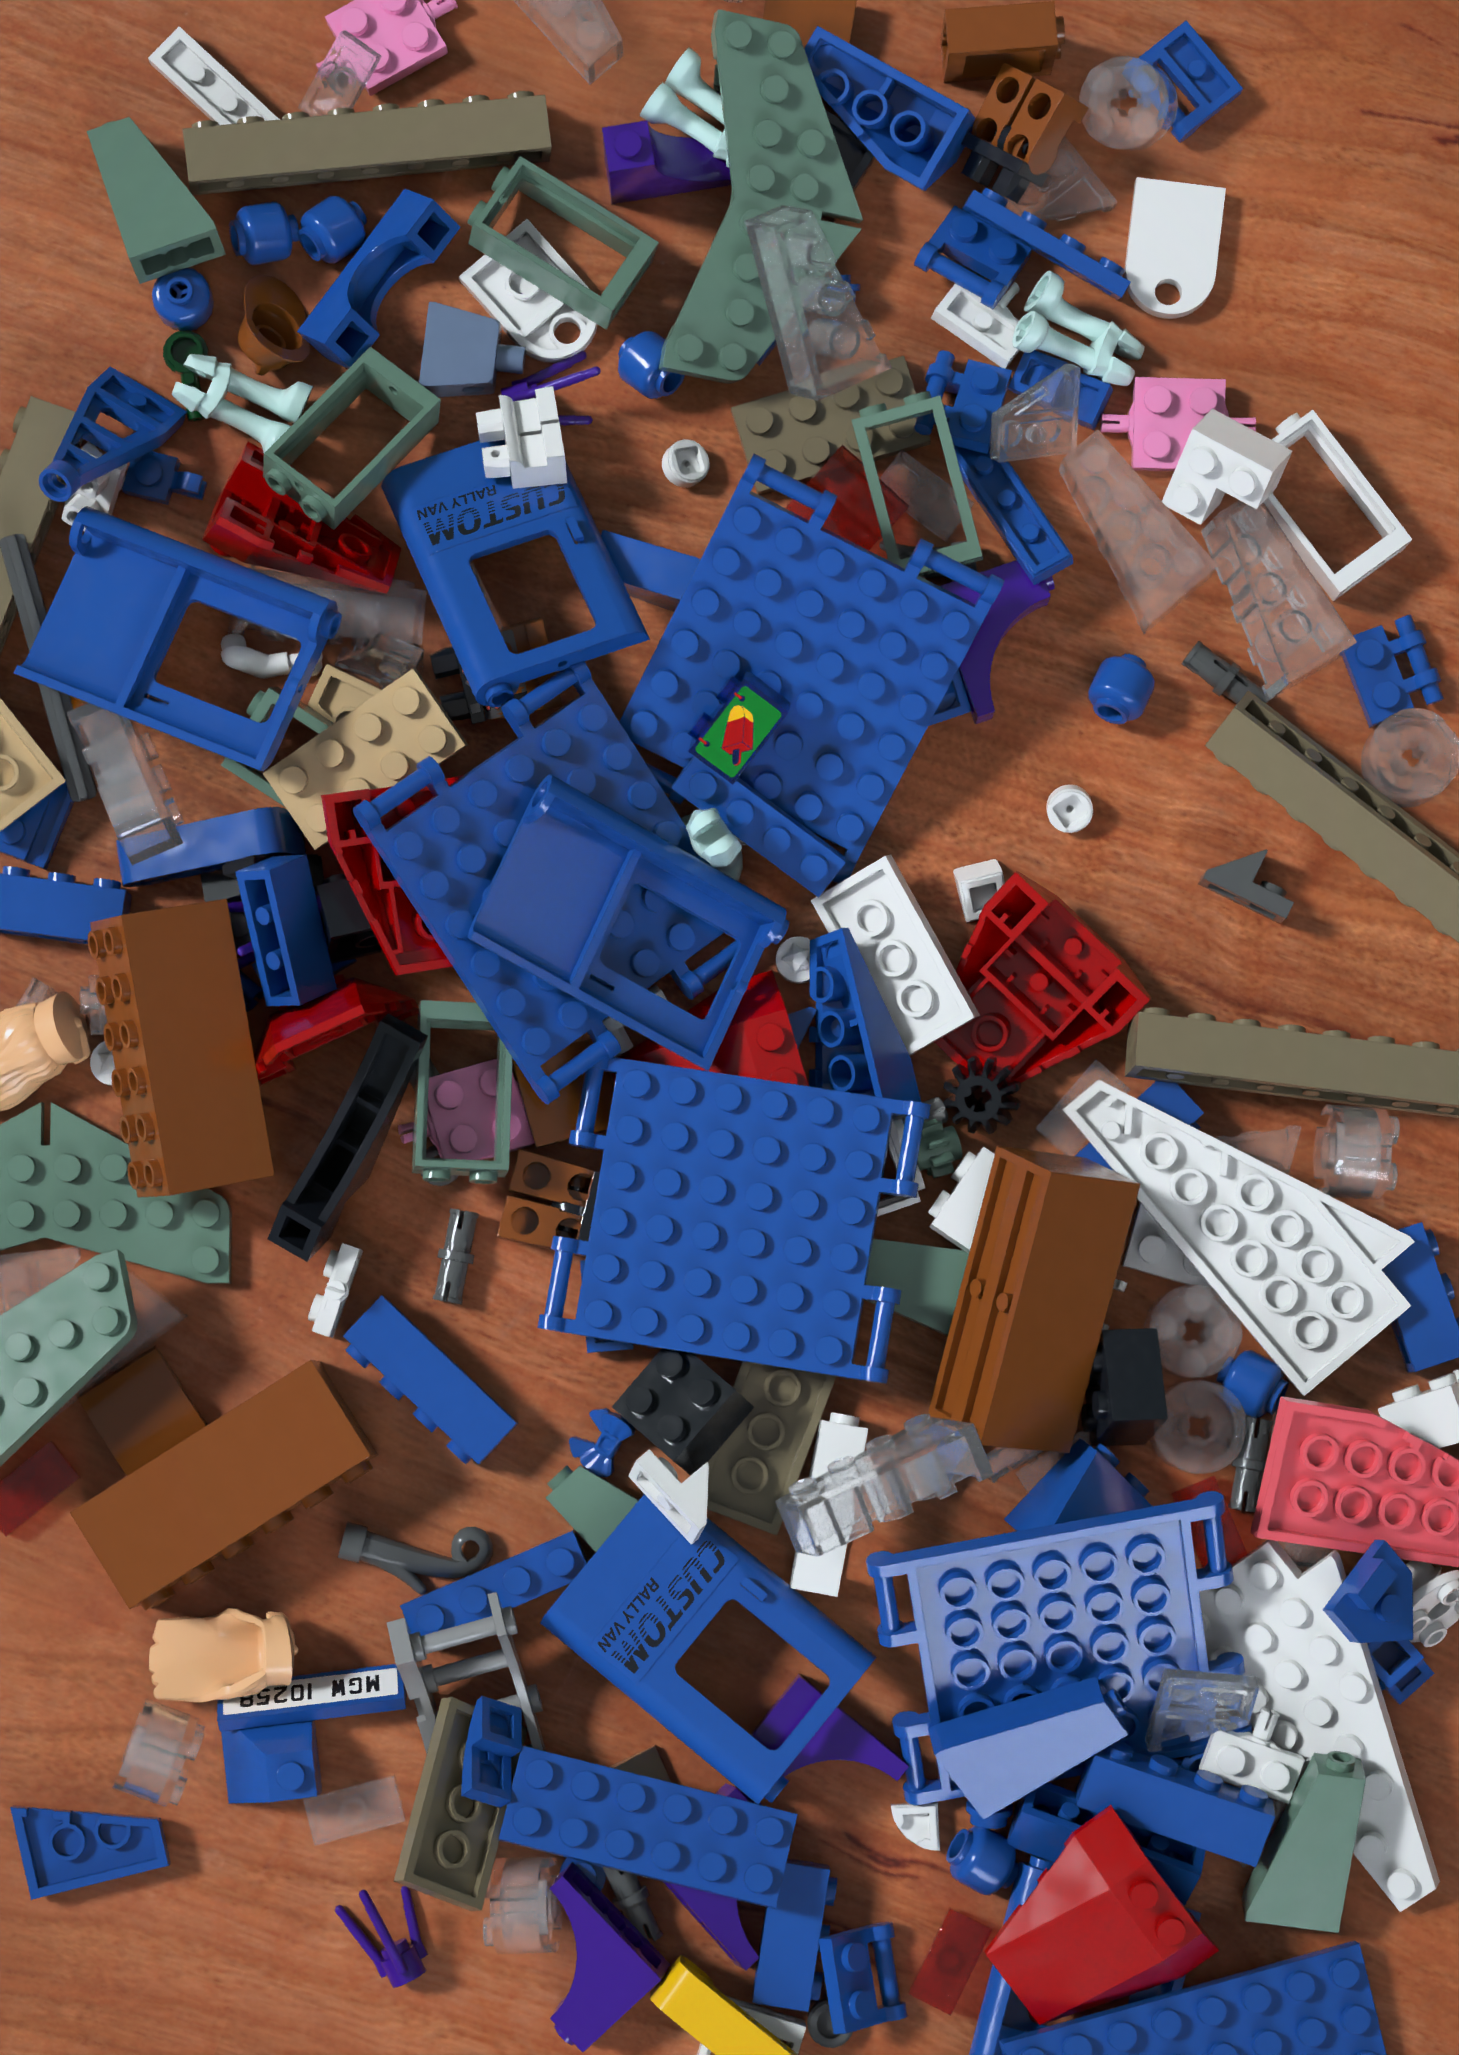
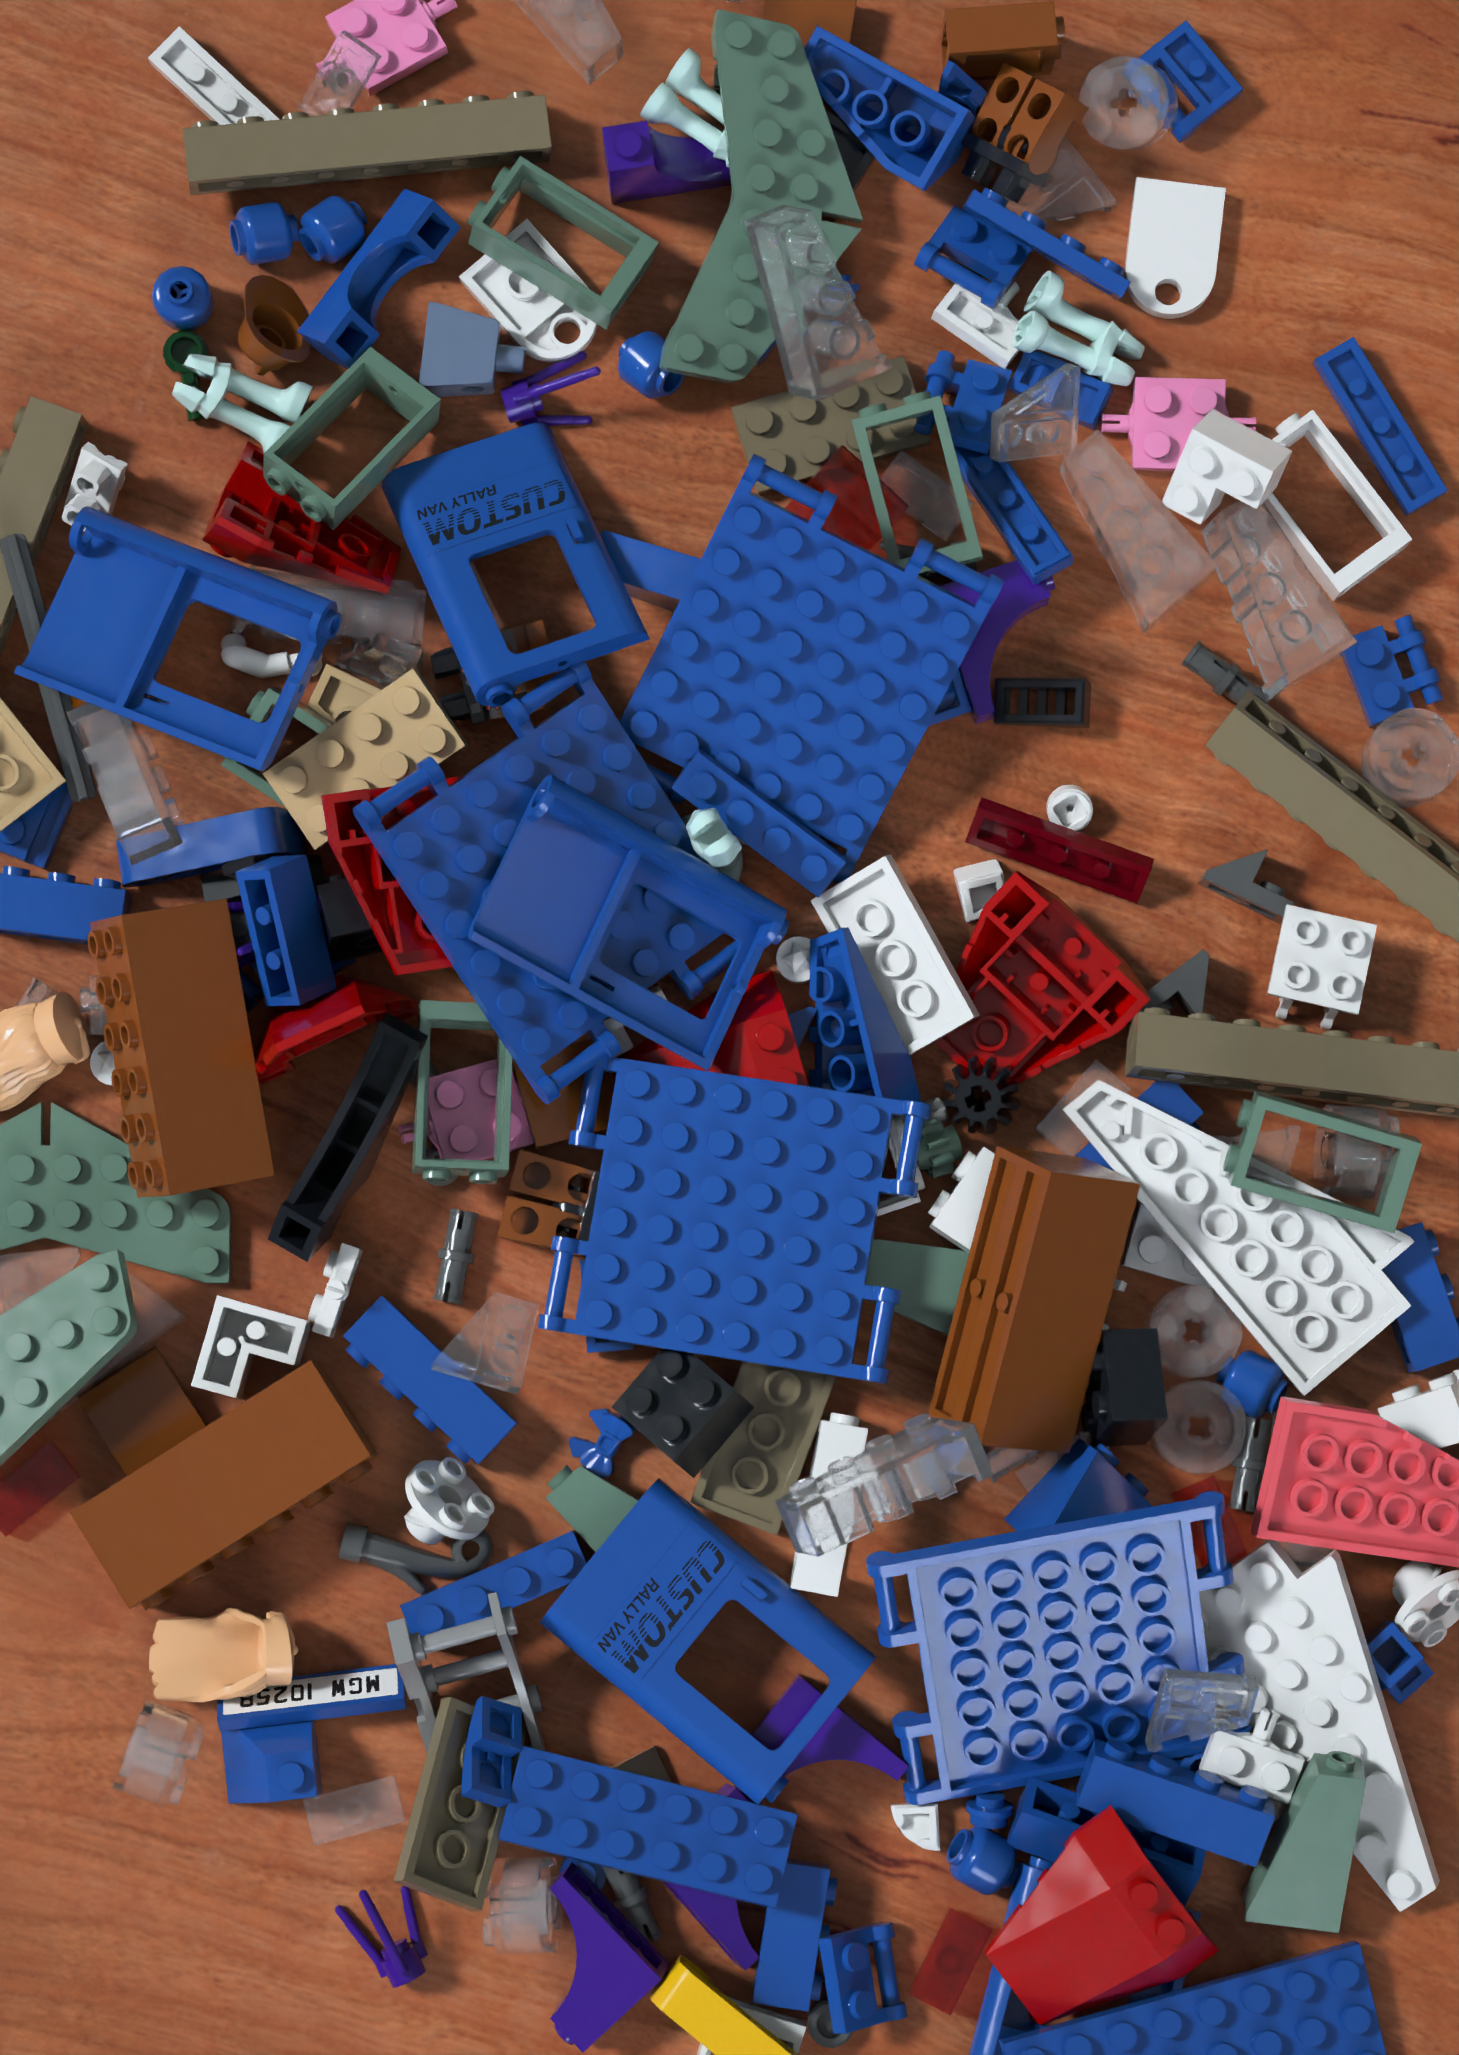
(85, 1848): blue wing -> none
(127, 402): blue plate -> none
(152, 206): sand green slope -> none
(157, 476): blue plate -> none
(237, 1335): none -> white brick
(445, 1502): none -> white plate
(492, 1344): none -> clear wing
(532, 441): white hips -> none
(679, 1502): white slope -> none
(685, 463): white tile -> none
(738, 725): brick -> none
(961, 88): none -> blue tile
(1027, 1742): slope -> none
(1059, 850): none -> dark red plate
(1081, 715): none -> black slope
(1121, 688): blue head -> none
(1185, 984): none -> dark grey slope
(1321, 962): none -> white plate
(1375, 1598): blue plate -> none
(1379, 426): none -> blue plate
(1395, 1183): none -> sand green window

